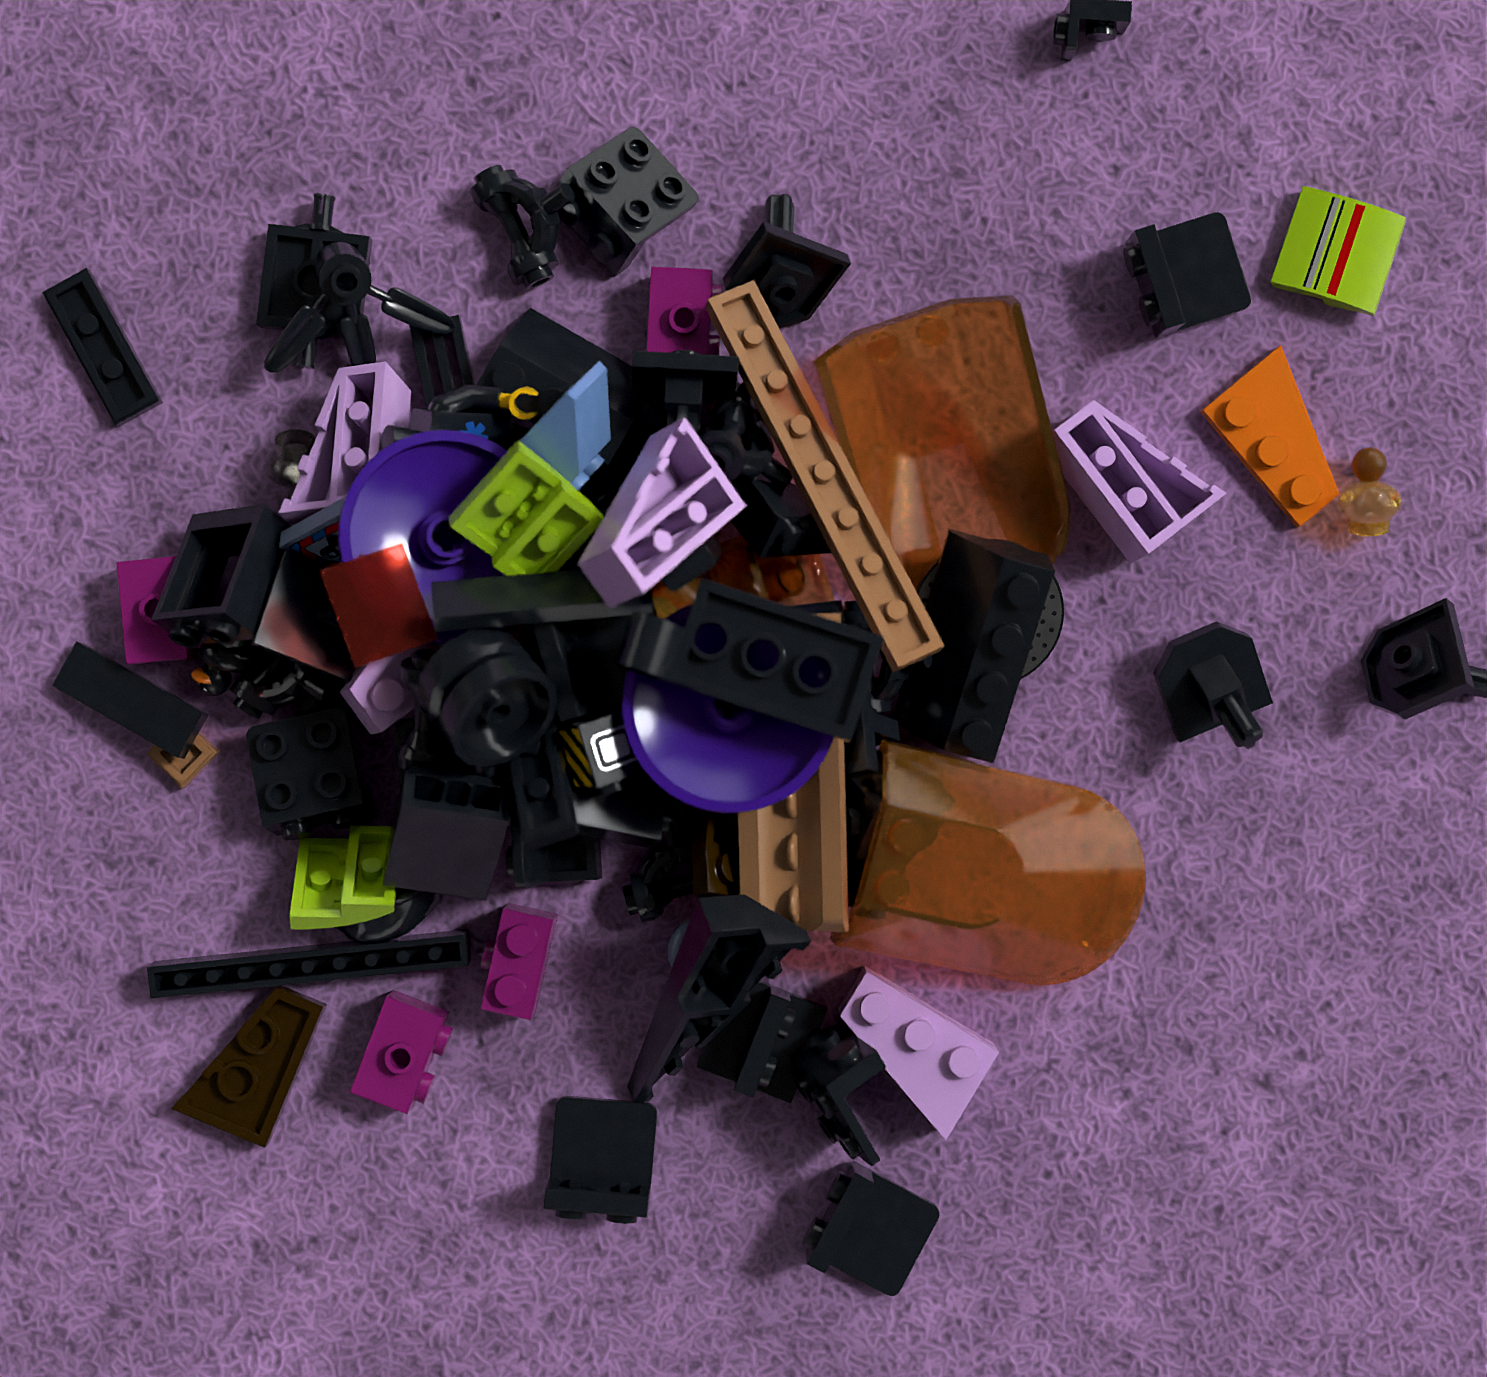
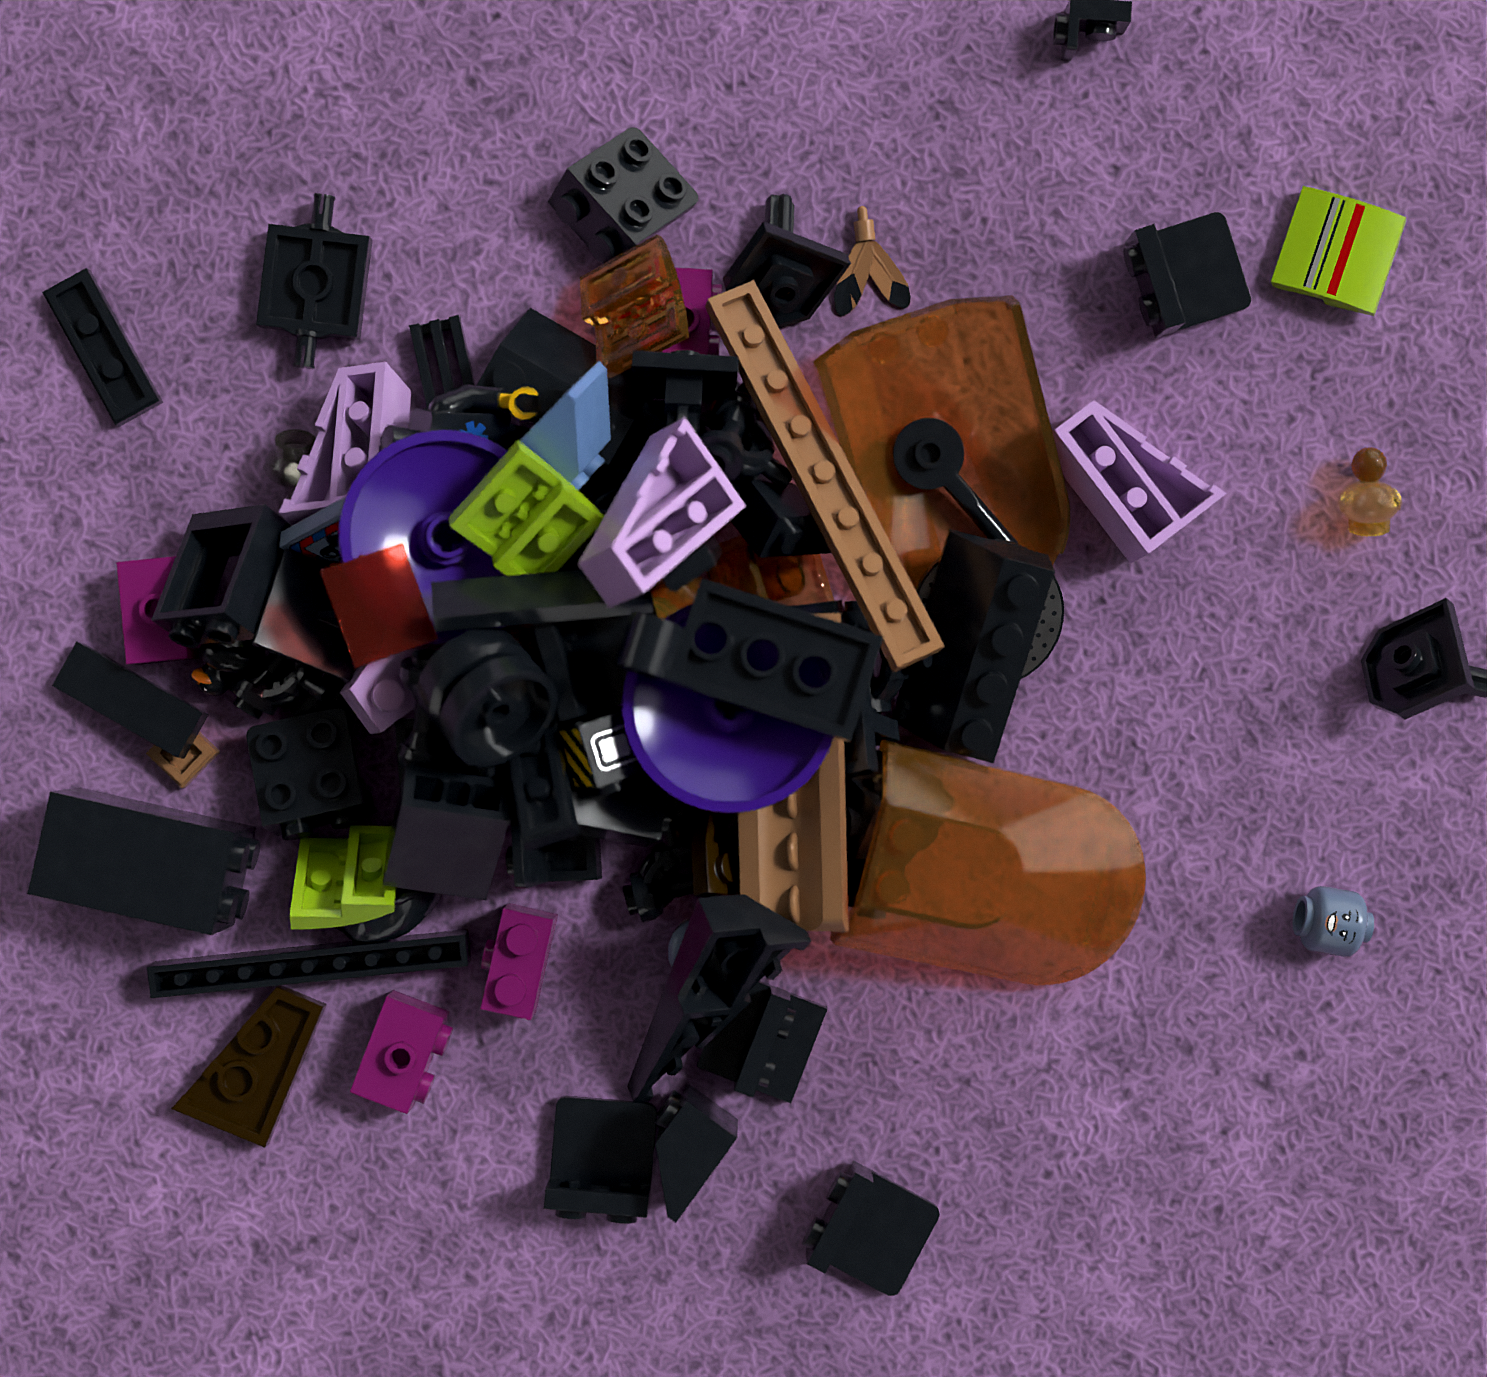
(143, 860): none -> black brick
(355, 327): black plant -> none
(532, 255): black piece -> none
(634, 304): none -> clear orange slope
(690, 1145): none -> black slope
(827, 1072): black bracket -> none
(869, 258): none -> medium nougat piece
(922, 1048): lavender wedge -> none
(930, 457): none -> black piece
(1212, 682): black piece -> none
(1274, 437): orange wing -> none
(1332, 921): none -> sand blue head

